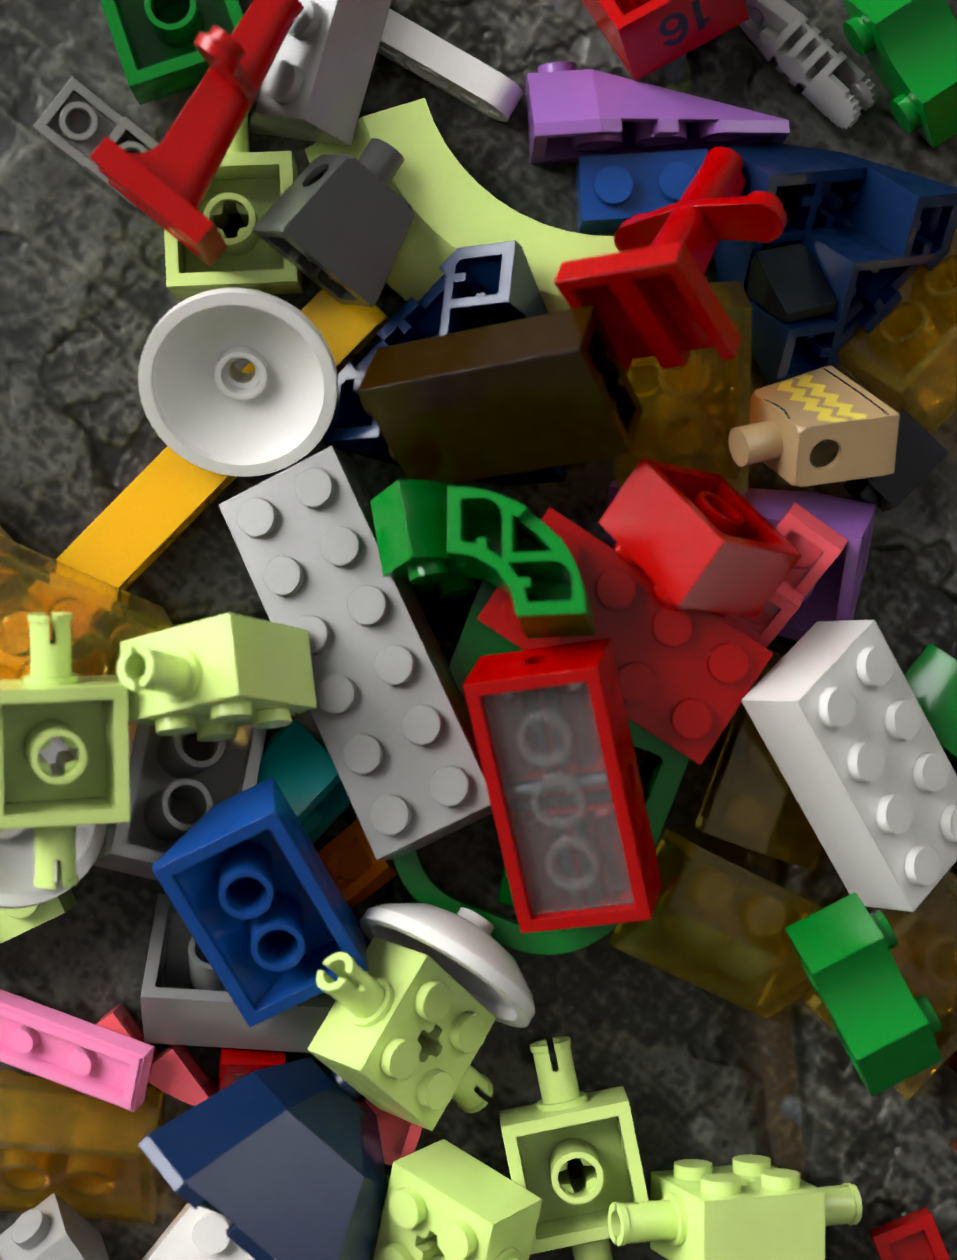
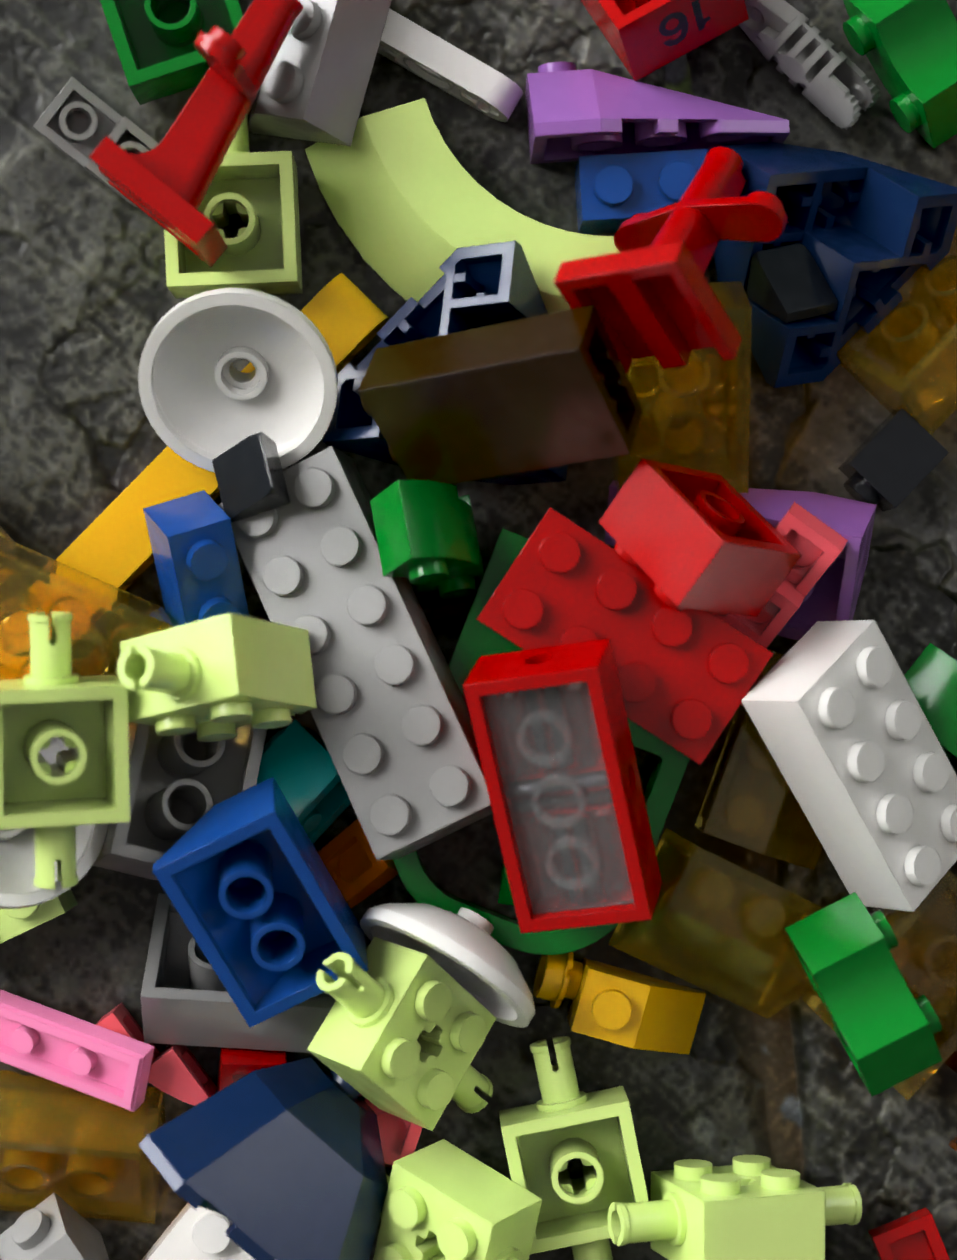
(195, 559): none -> blue brick
(250, 478): none -> black slope
(342, 222): dark grey torso -> none
(517, 552): green brick -> none
(557, 978): none -> yellow plate
(635, 1009): none -> yellow slope
(818, 430): tan torso -> none

